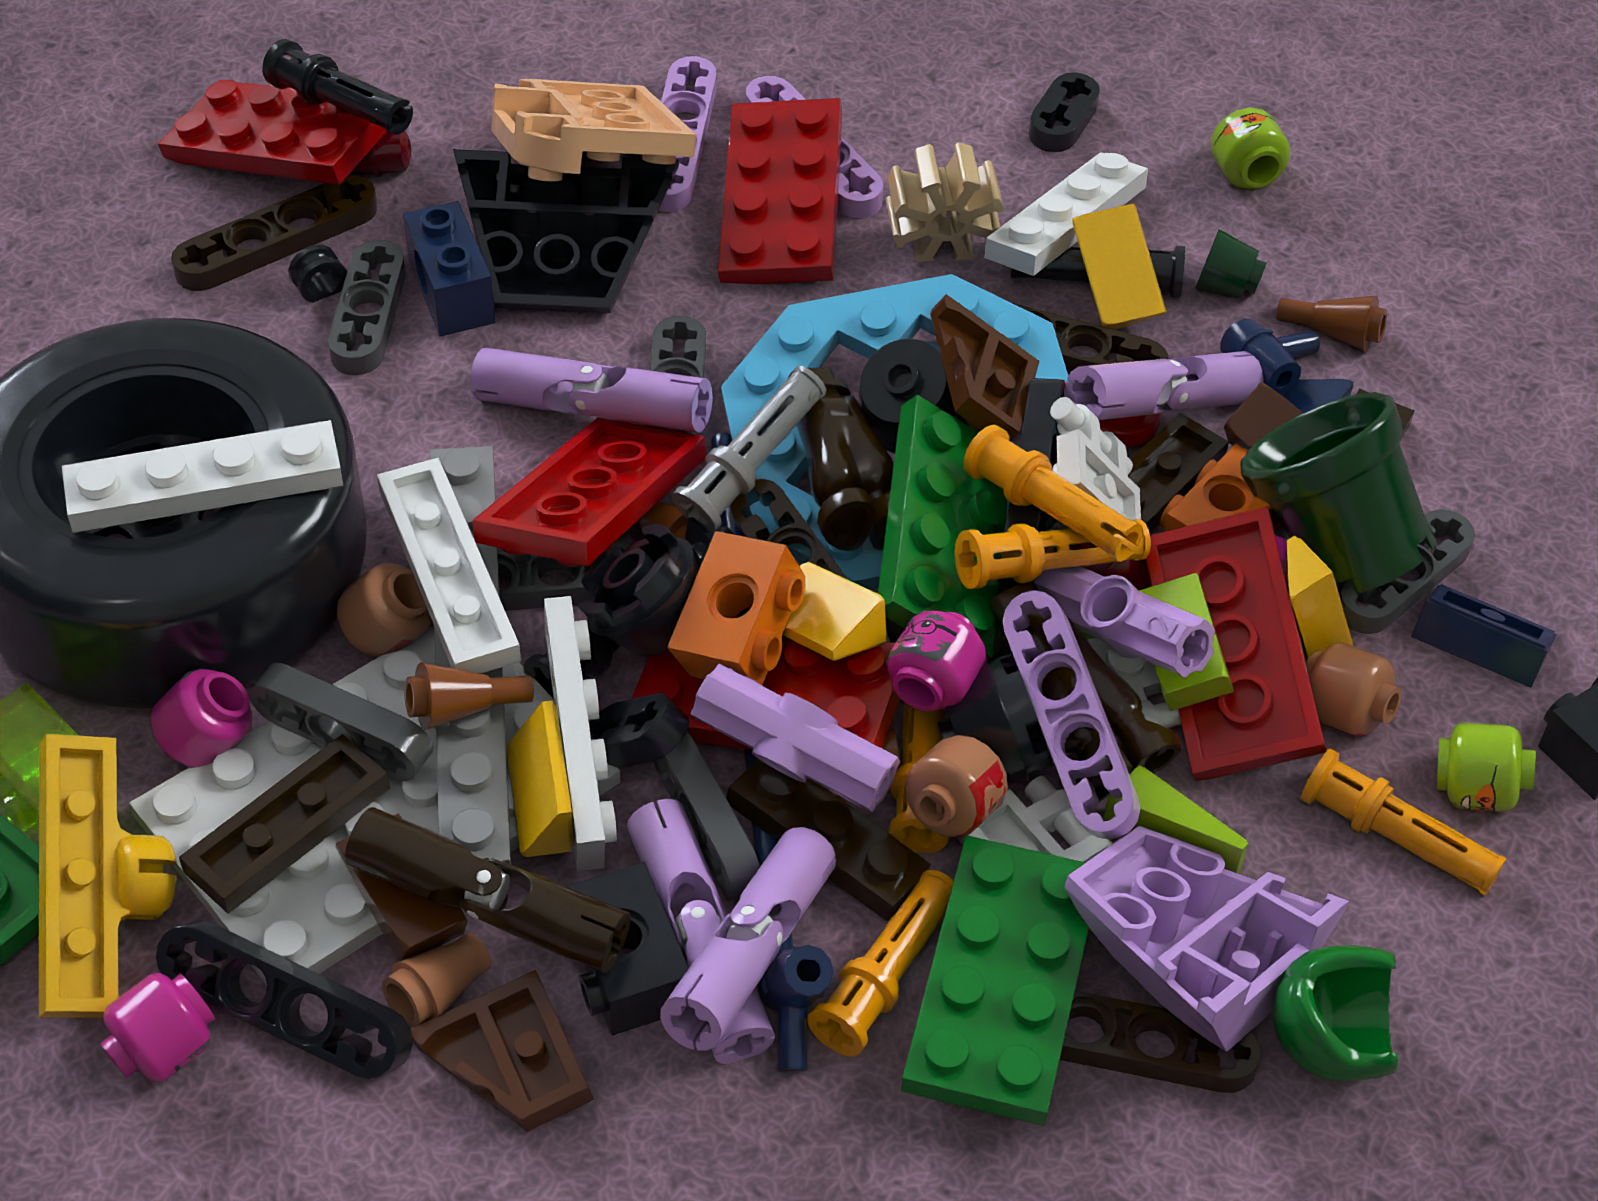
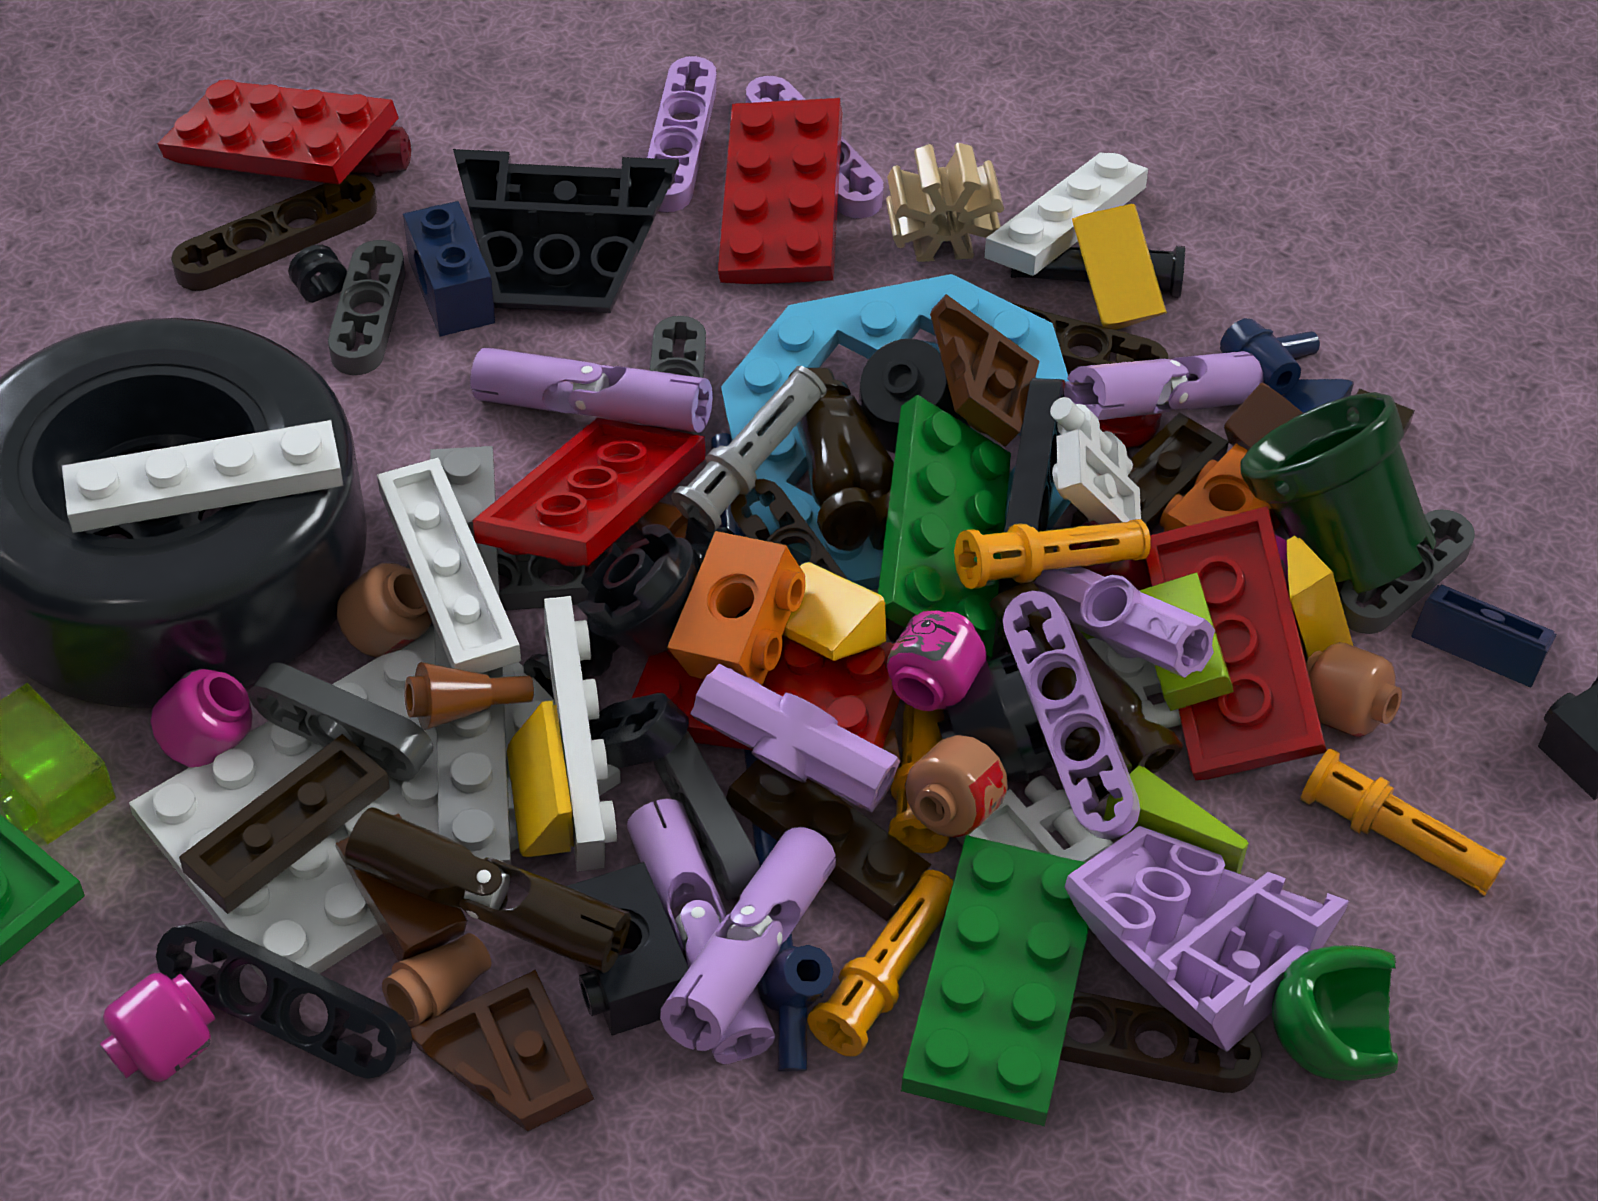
(89, 876): yellow plate -> none
(320, 81): black pin -> none
(554, 121): light nougat plate -> none
(1030, 480): light orange pin -> none
(1055, 108): black beam -> none
(1231, 267): dark green hat -> none
(1250, 148): lime head -> none
(1348, 320): dark orange cone -> none
(1484, 766): lime head -> none

